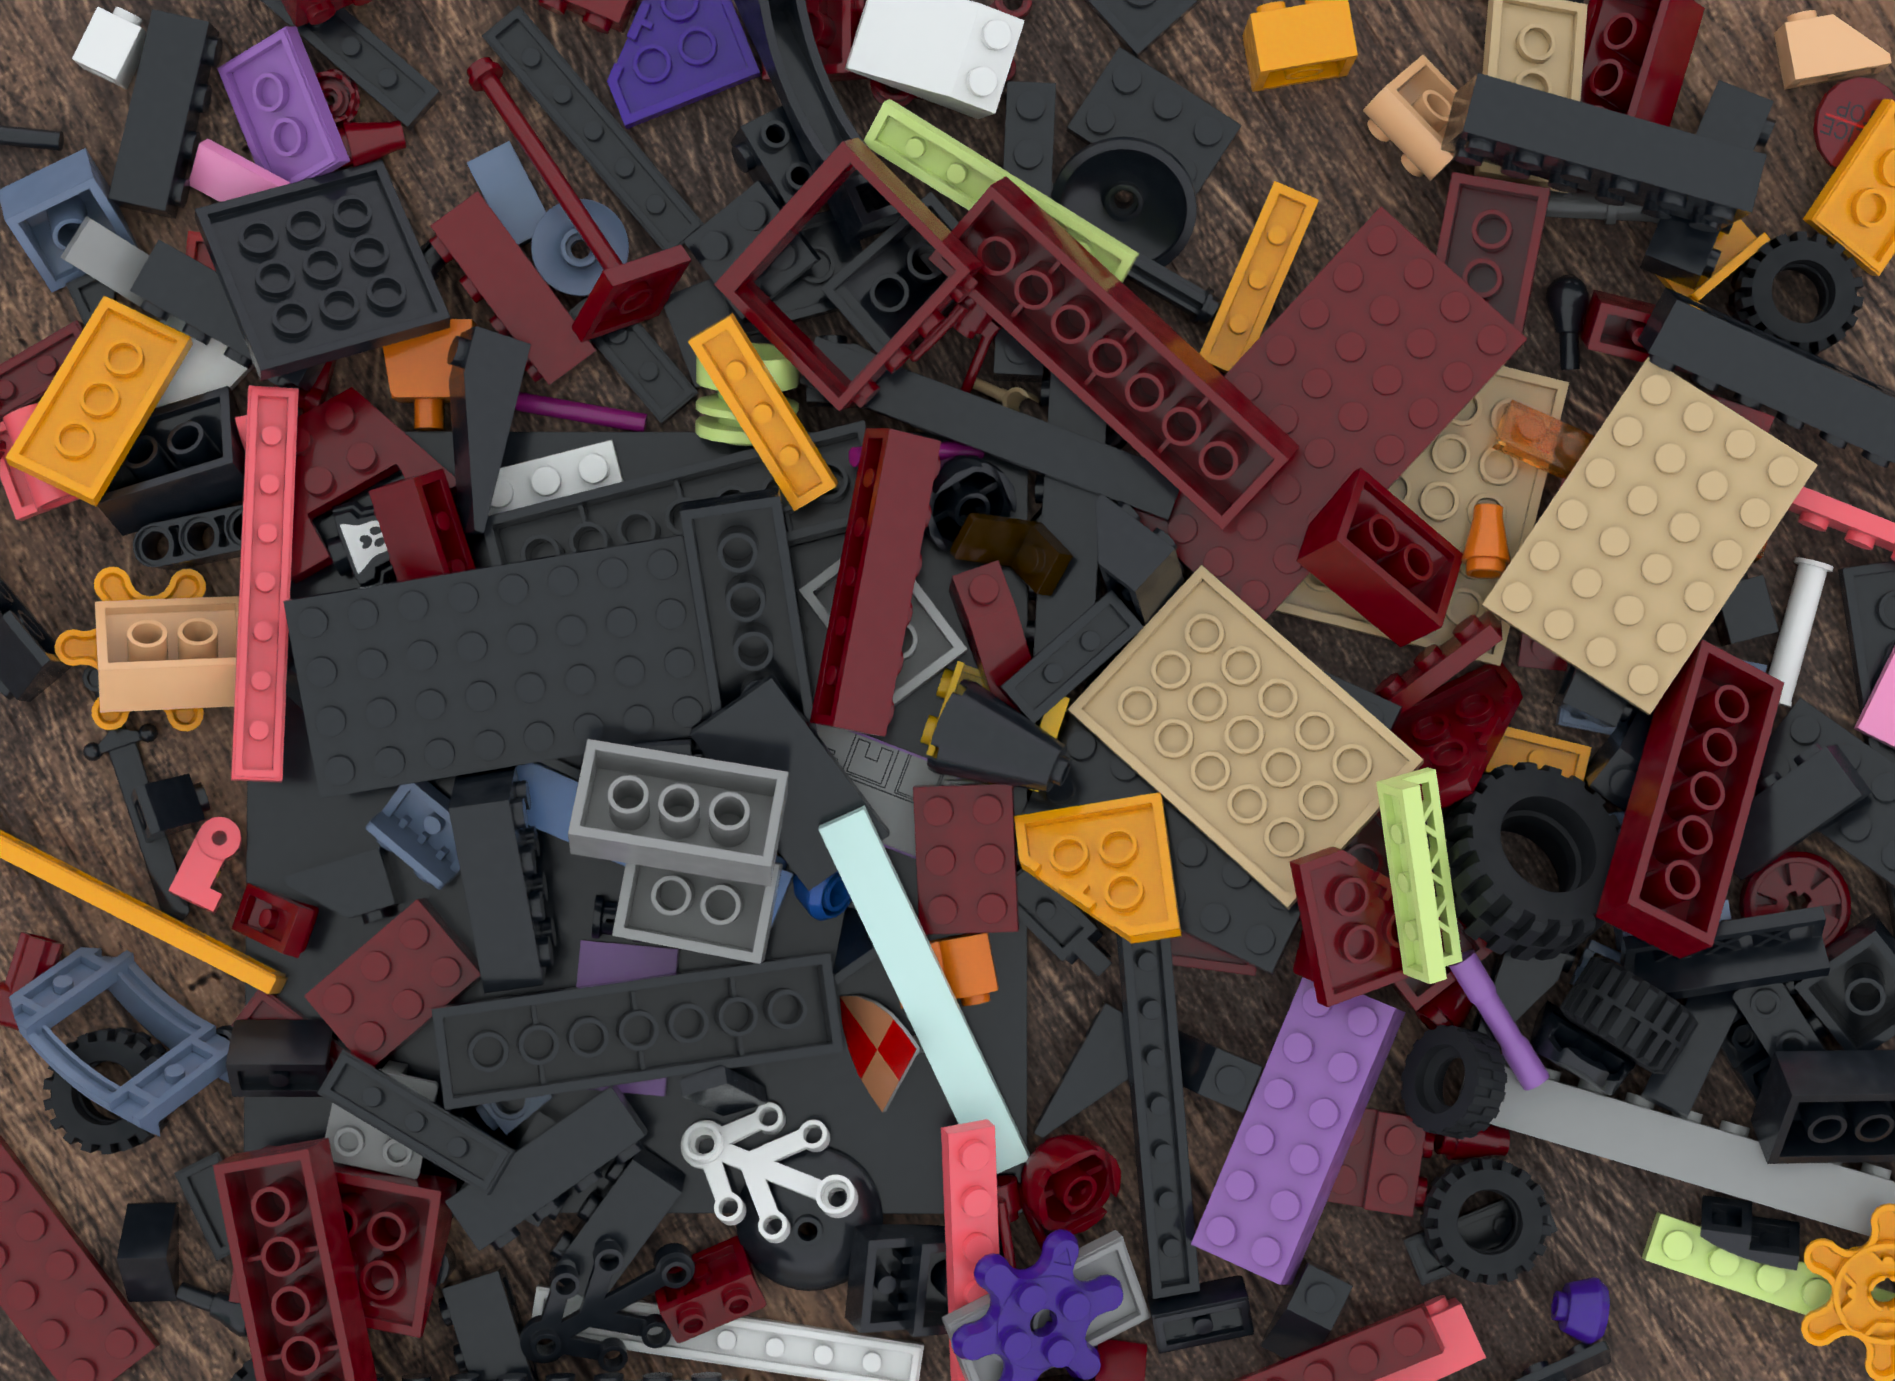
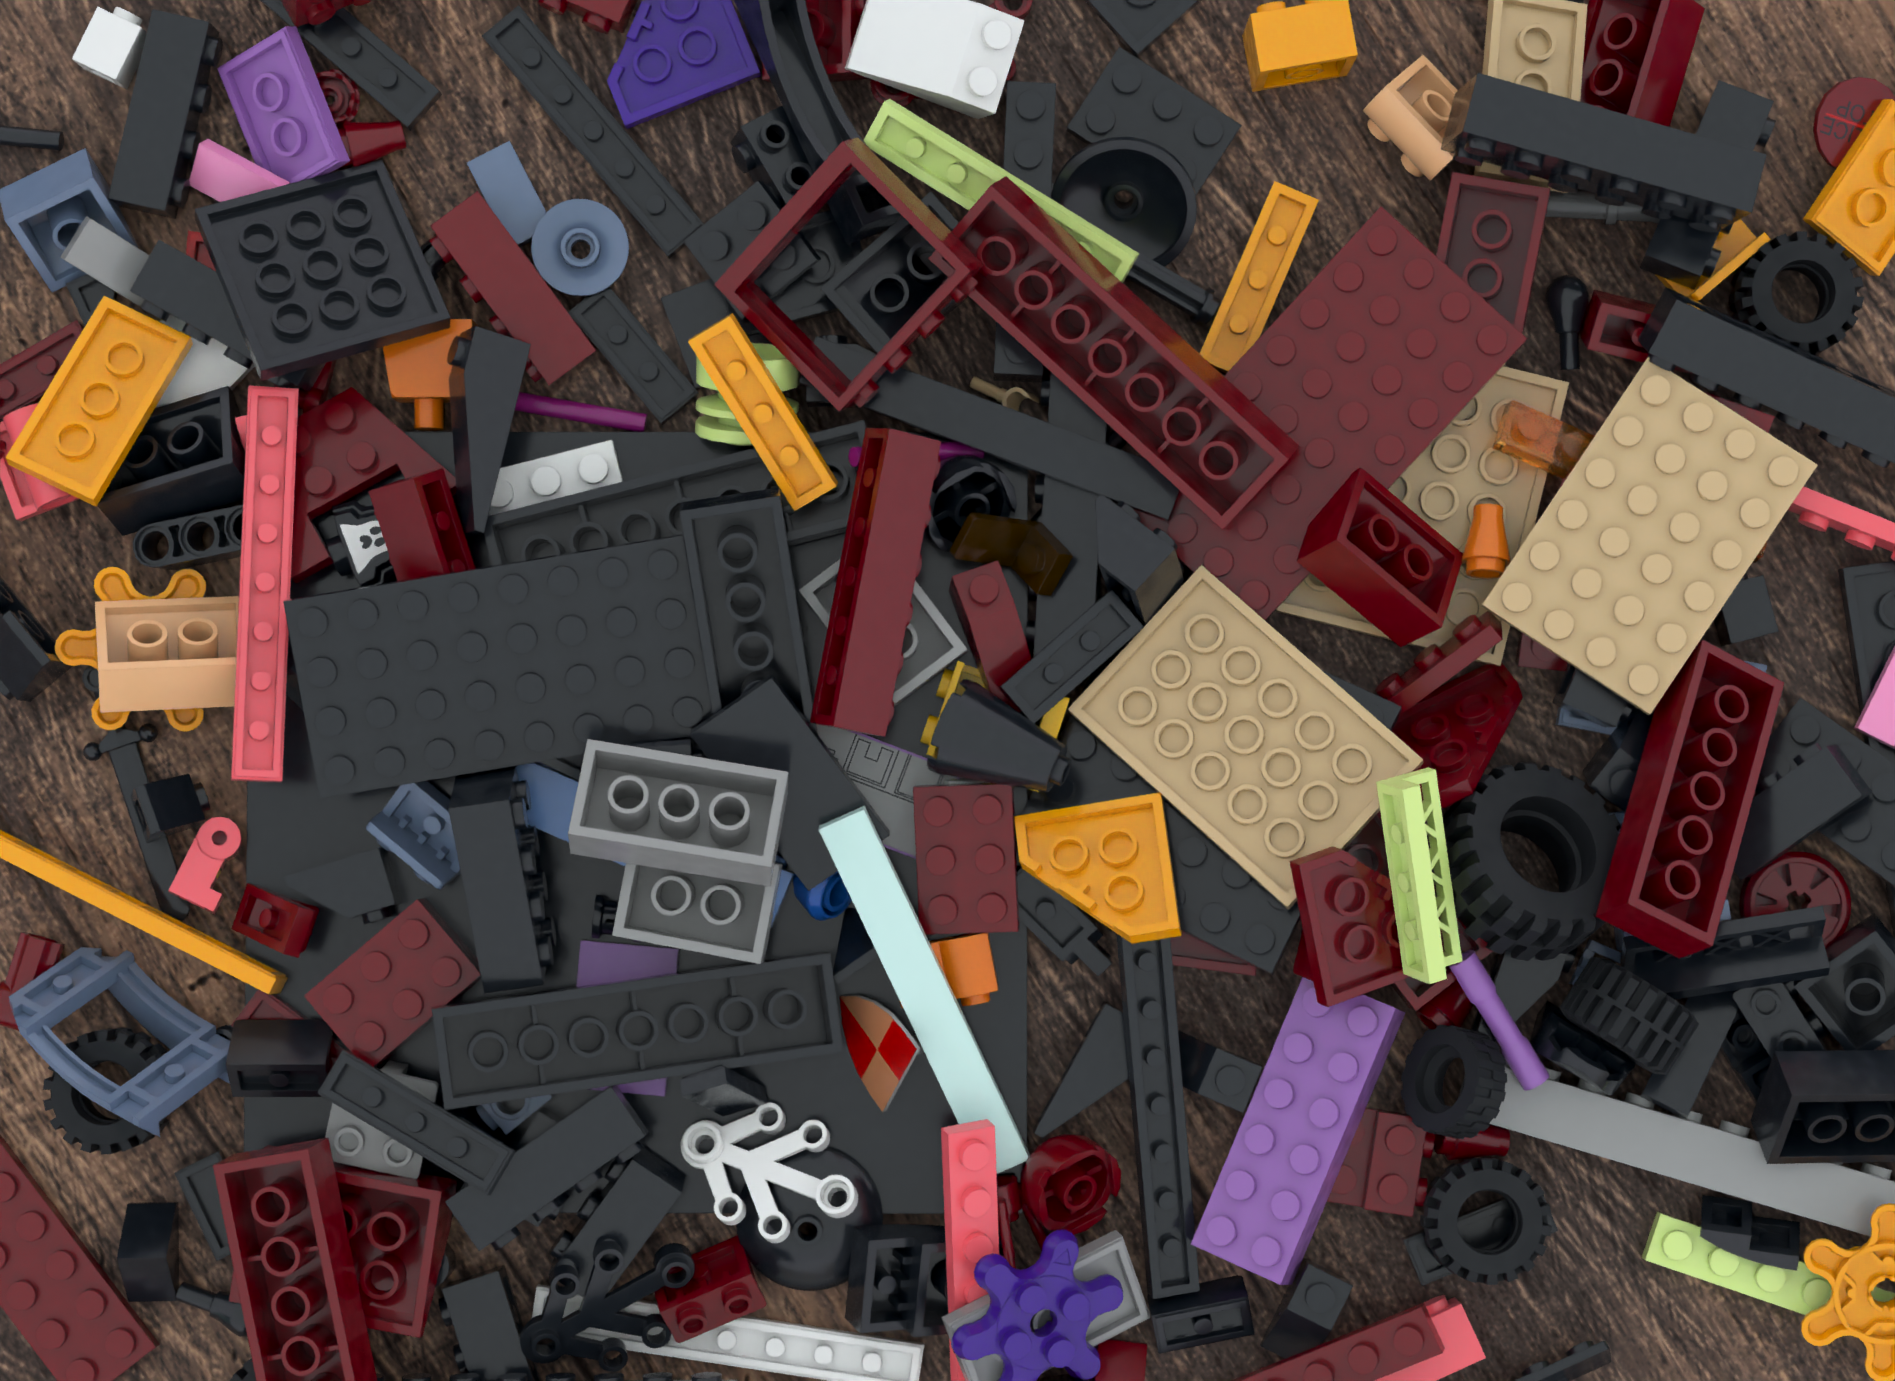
(623, 291): dark red tile -> none
(968, 320): dark red plant -> none
(1540, 749): light orange plate -> none
(1582, 1309): dark purple cone -> none
(1797, 624): white pin -> none
(1824, 51): light nougat slope -> none

